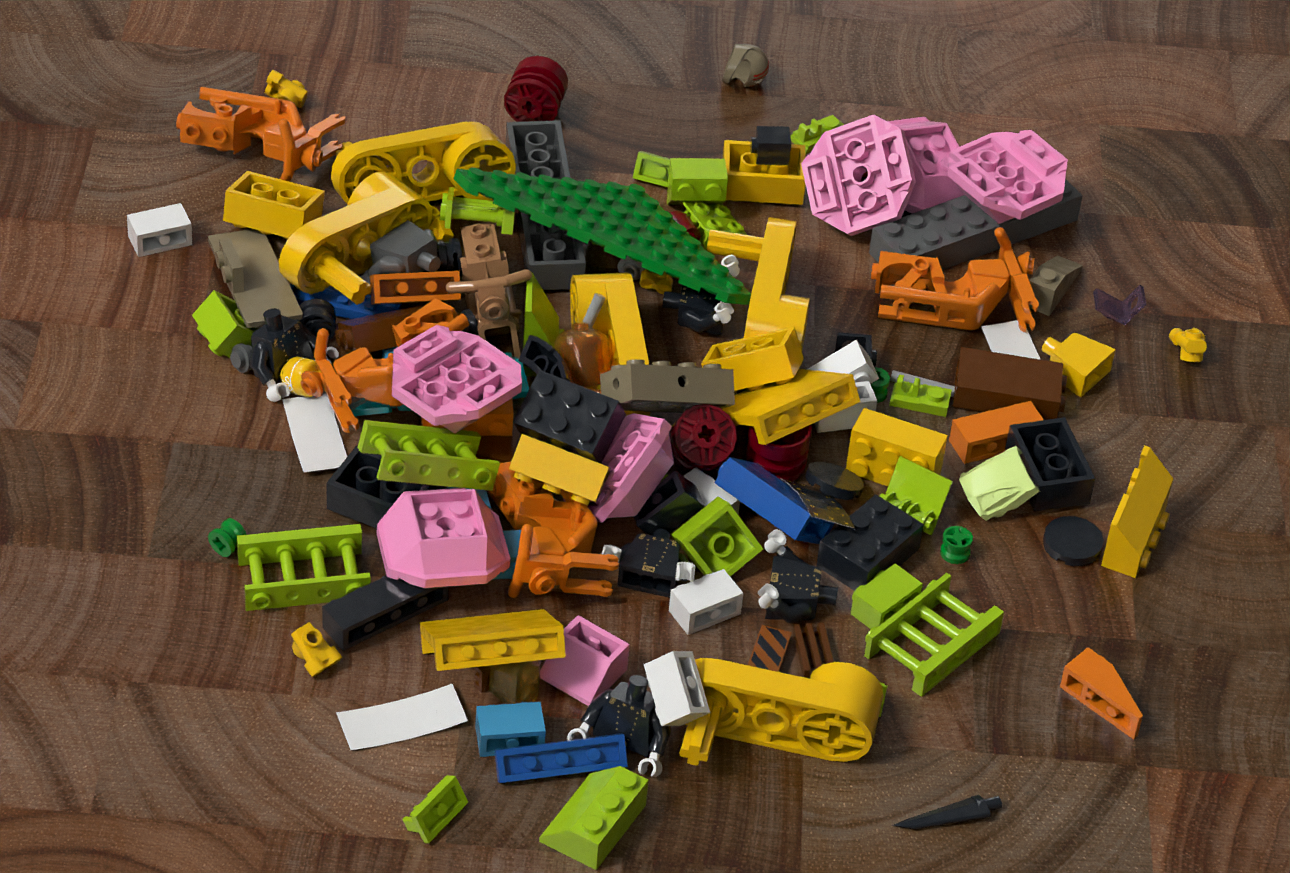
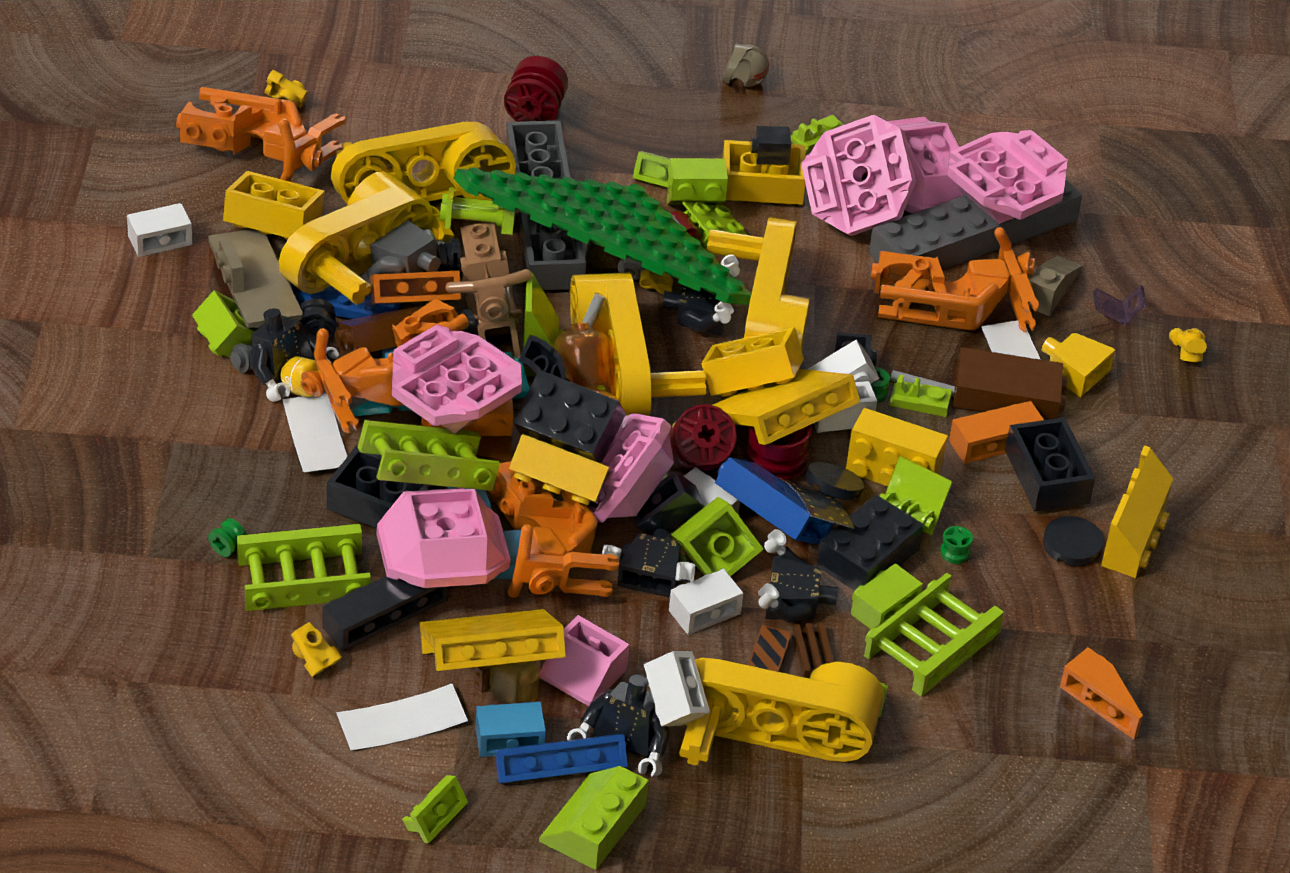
(668, 387): dark tan brick -> none
(964, 810): black bar -> none
(998, 484): yellowish green slope -> none

